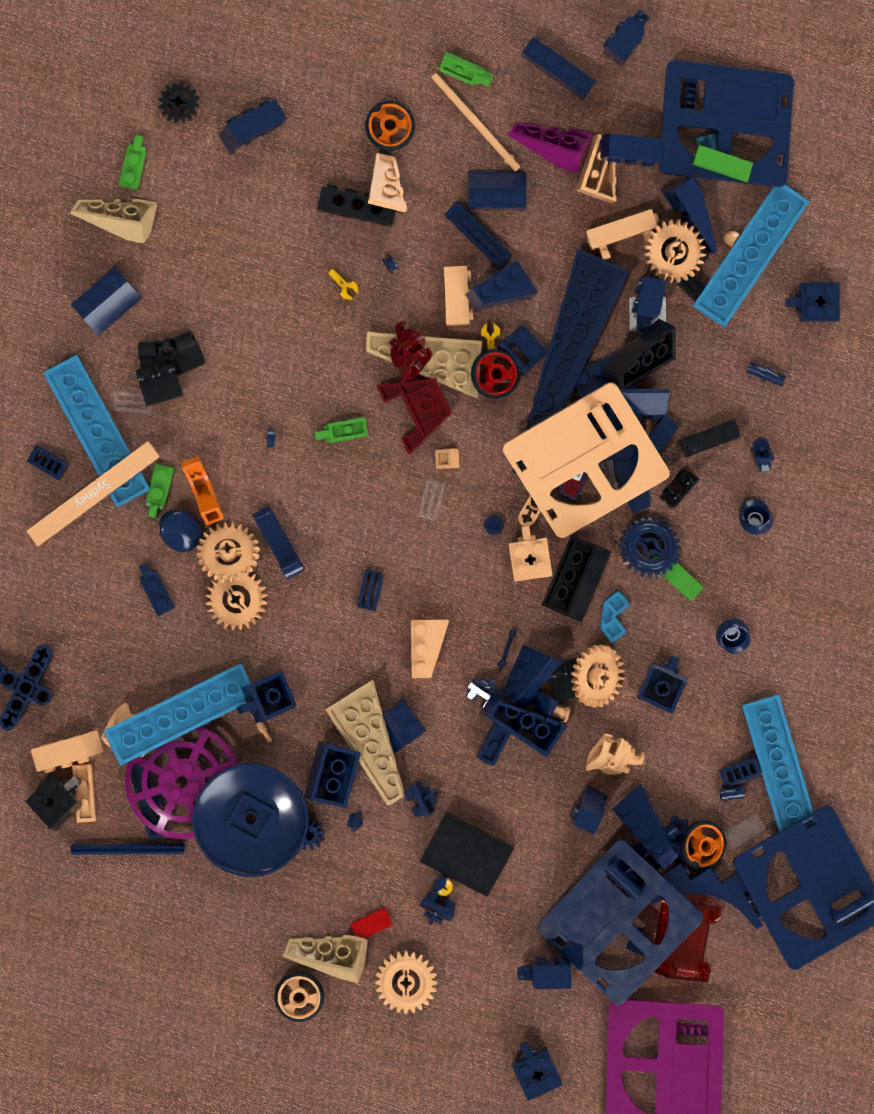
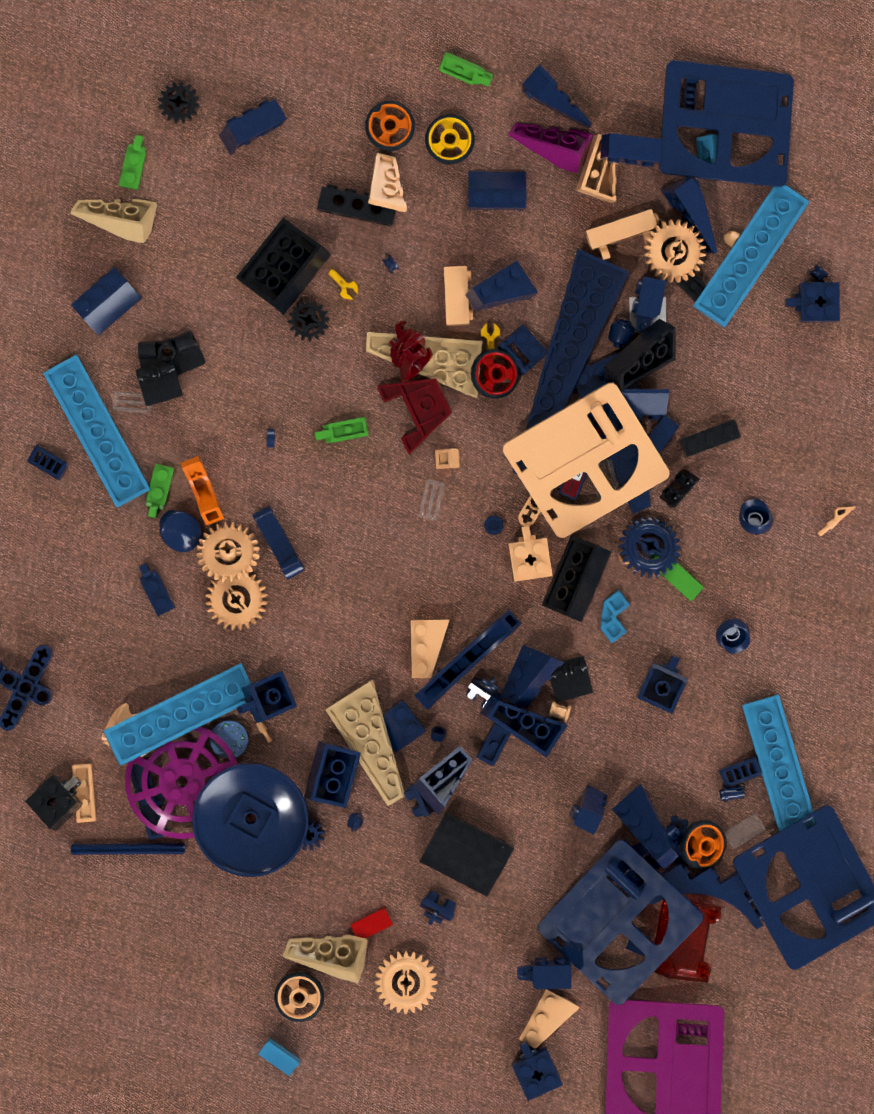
(67, 751): light nougat wedge -> none
(93, 493): light nougat tile -> none
(234, 735): none -> medium blue tile
(279, 1056): none -> dark azure panel
(283, 266): none -> black slope
(311, 312): none -> black gear
(374, 574): dark blue tile -> none
(438, 734): none -> dark blue hinge
(441, 780): none -> dark blue wedge
(443, 886): tile -> none
(465, 145): none -> yellow wheel
(467, 659): none -> dark blue arch
(477, 235): dark blue tile -> none
(501, 664): dark blue hinge -> none
(508, 159): light nougat bar -> none
(544, 91): none -> dark blue wedge
(545, 705): dark blue slope -> none
(547, 1017): none -> light nougat wing
(558, 68): dark blue brick -> none
(606, 678): light nougat gear -> none
(612, 756): light nougat helmet -> none
(621, 333): none -> dark blue head
(627, 38): dark blue hinge -> none
(722, 163): bright green tile -> none
(762, 454): dark blue hips -> none
(766, 374): dark blue pin -> none
(819, 273): none -> dark blue bush
(837, 518): none -> light nougat hand

